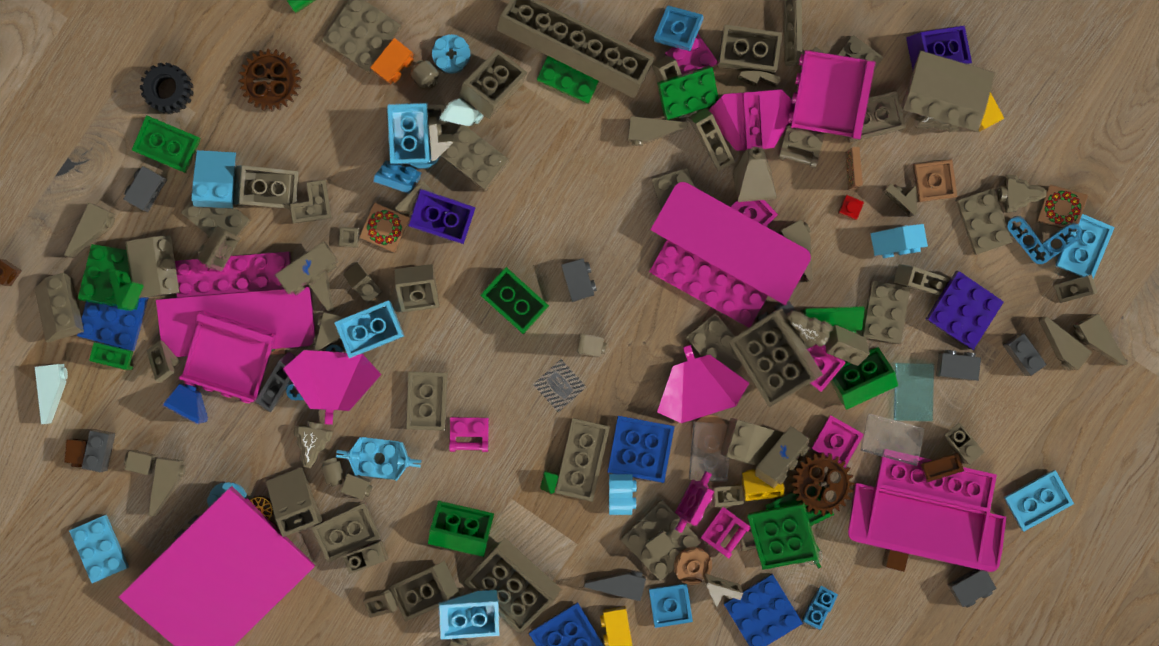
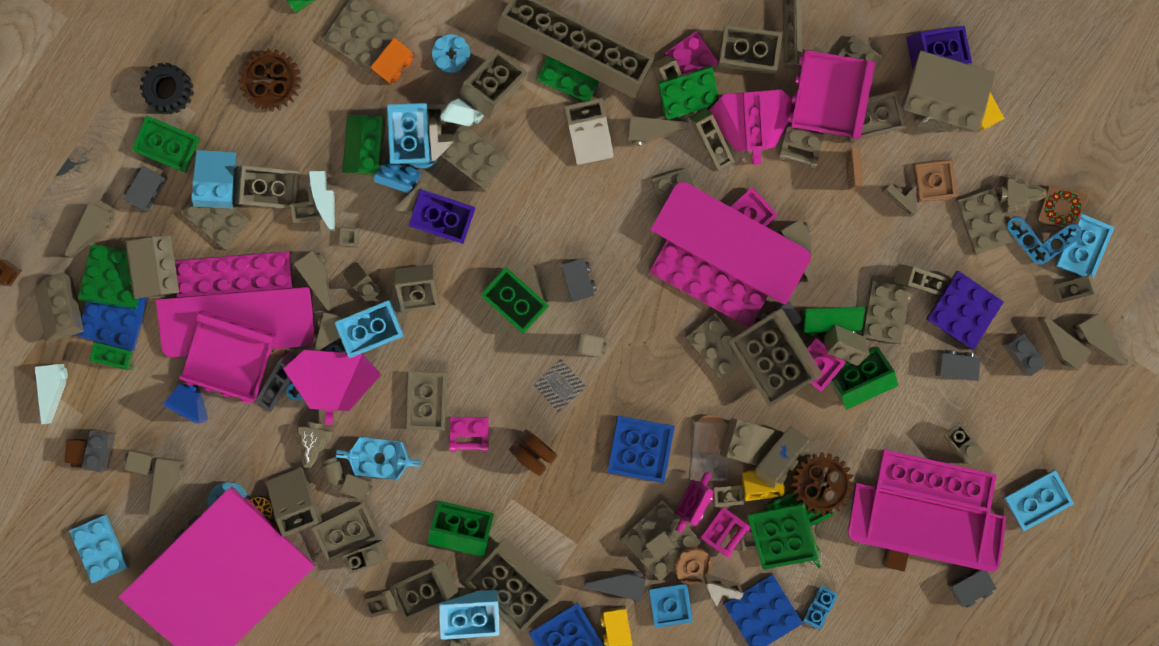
(125, 291): green slope -> none
(162, 361): dark tan slope -> none
(218, 248): dark tan slope -> none
(307, 269): dark tan brick -> none
(323, 198): none -> light aqua slope
(363, 144): none -> green slope
(384, 227): tile -> none
(424, 74): dark tan head -> none
(531, 454): none -> reddish brown wheel
(549, 482): green slope -> none
(582, 459): dark tan plate -> none
(589, 131): none -> slope
(621, 494): medium azure brick -> none
(678, 28): dark azure plate -> none
(700, 388): dark pink panel -> none
(752, 78): dark tan slope -> none
(754, 177): dark tan slope -> none
(810, 329): dark tan rock -> none
(837, 439): dark pink plate -> none
(851, 207): red plate -> none
(892, 439): clear tile -> none
(901, 240): medium azure brick -> none
(914, 392): clear light blue piece -> none
(942, 467): reddish brown tile -> none

